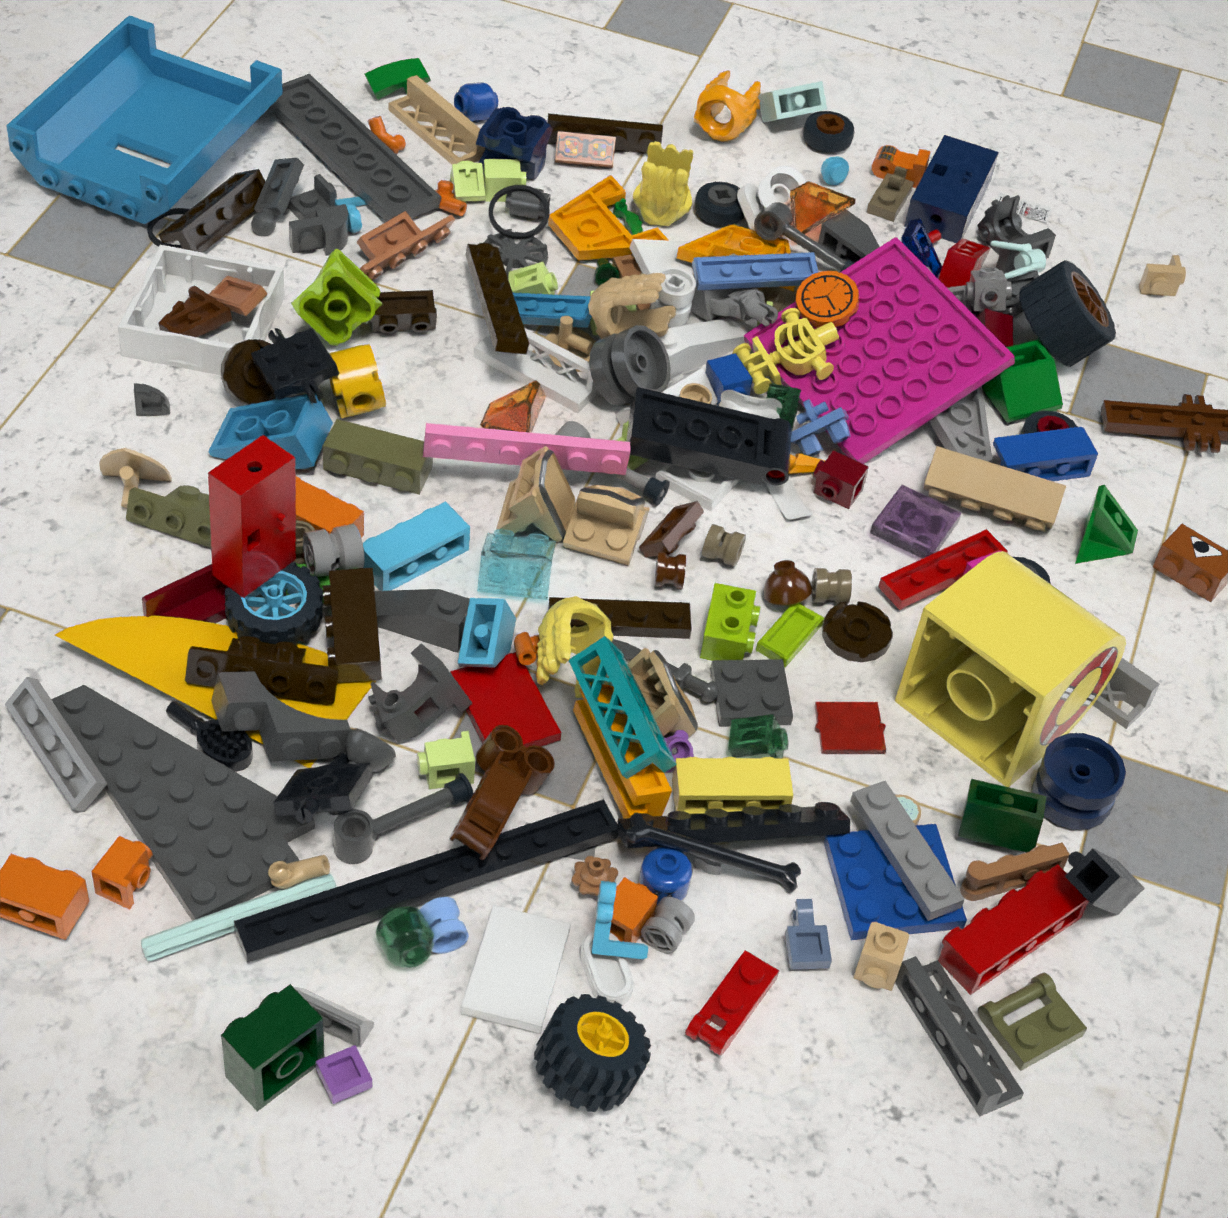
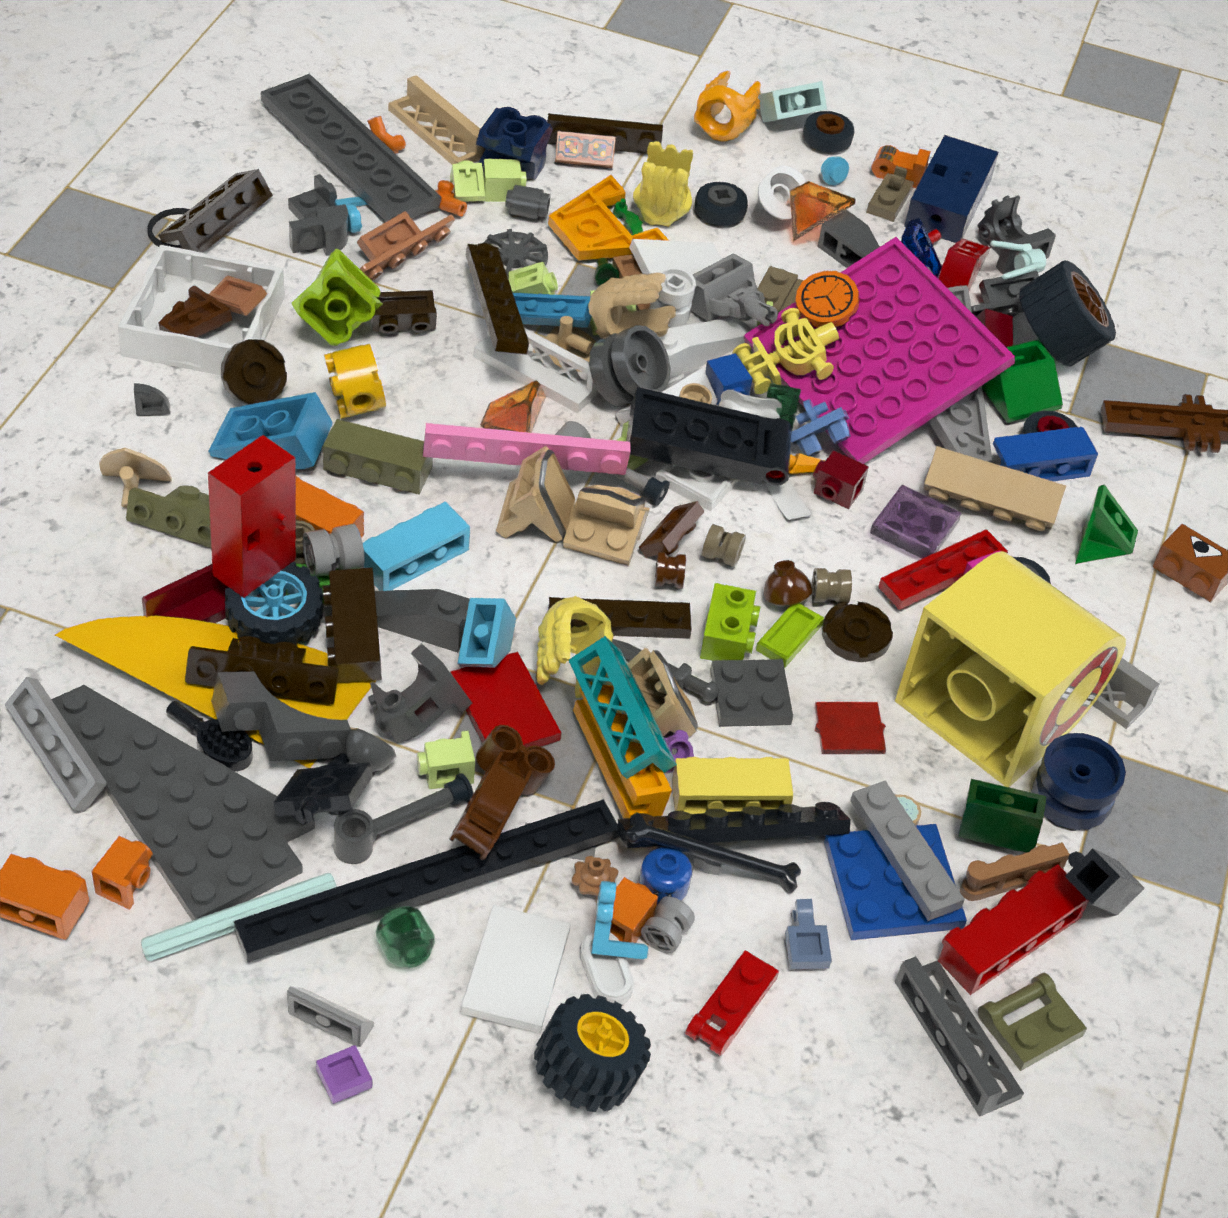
(142, 101): dark azure panel -> none
(272, 1046): dark green brick -> none
(276, 194): dark grey plate -> none
(287, 875): tan arm -> none
(295, 364): black plate -> none
(394, 76): green slope -> none
(443, 919): light blue wheel -> none
(476, 101): blue head -> none
(498, 195): black piece -> none
(516, 564): clear light blue bracket -> none
(526, 647): orange arm -> none
(733, 240): light orange wing -> none
(750, 204): white tile -> none
(753, 270): medium blue tile -> none
(757, 736): clear green bracket -> none
(784, 218): dark grey piece -> none
(881, 956): tan bracket -> none
(983, 282): light grey brick -> none
(1030, 209): white sticker -> none
(1163, 279): tan bracket -> none

